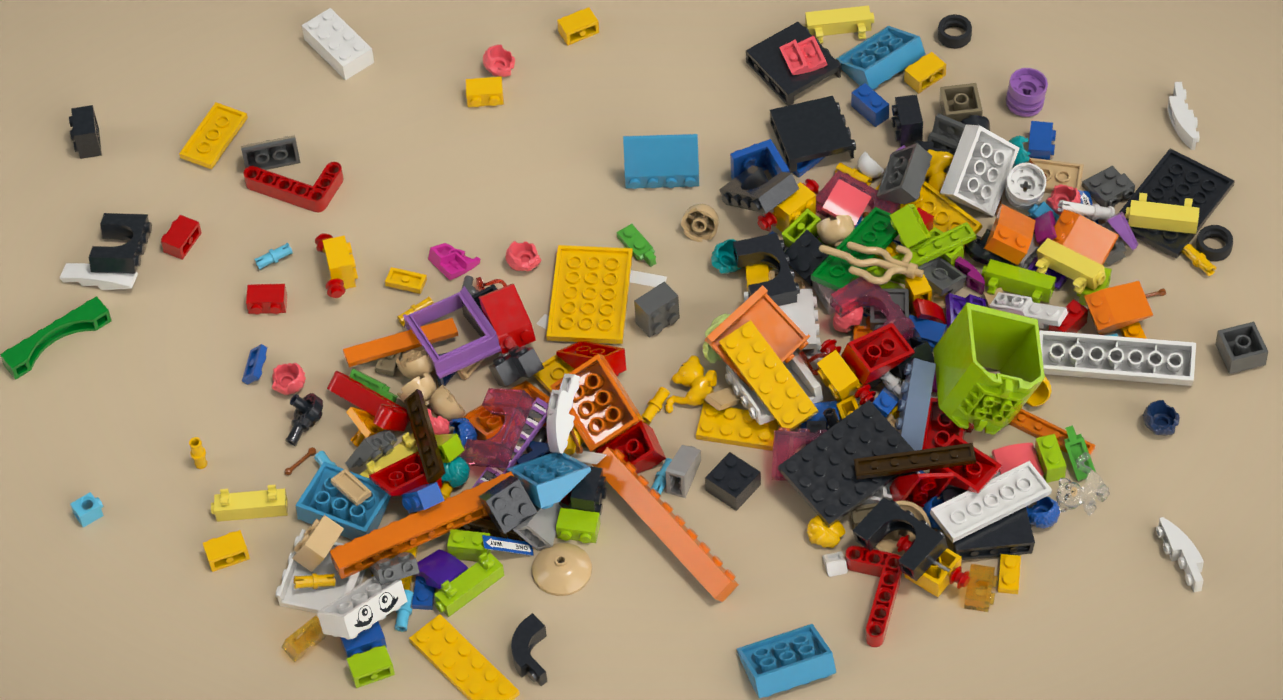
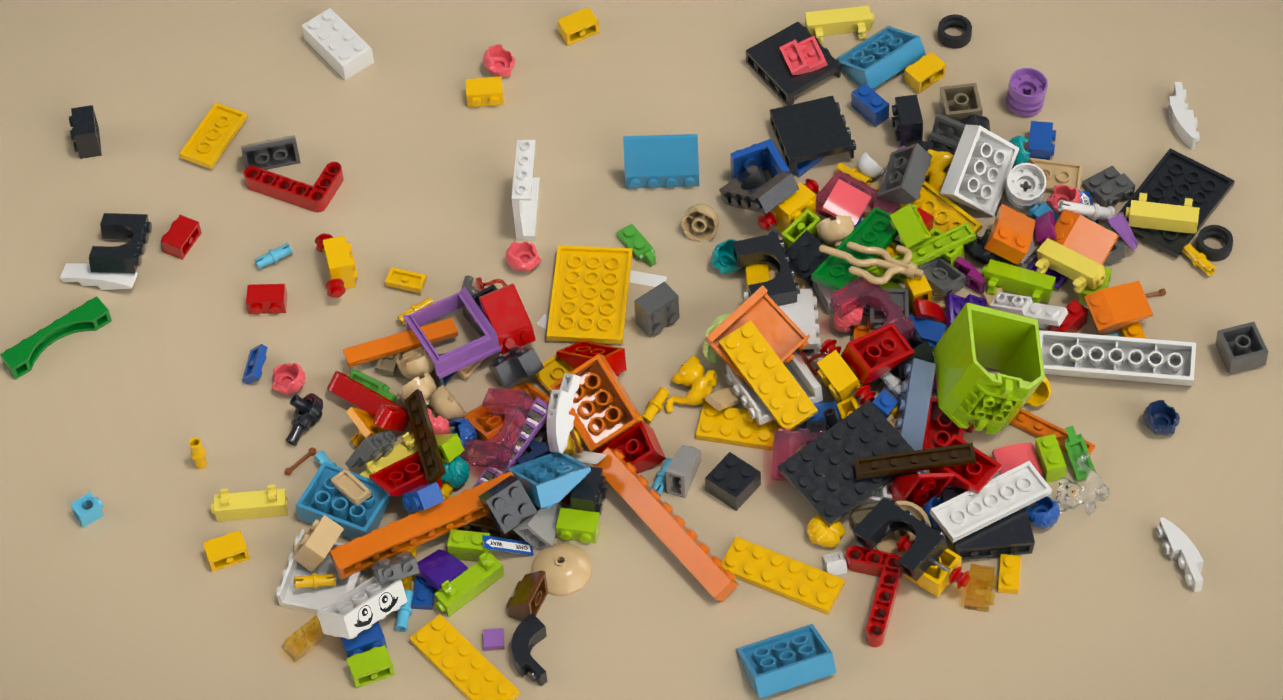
(451, 261): dark pink slope -> none
(493, 639): none -> medium lavender tile
(525, 191): none -> white panel
(528, 595): none -> reddish brown slope
(783, 575): none -> yellow plate

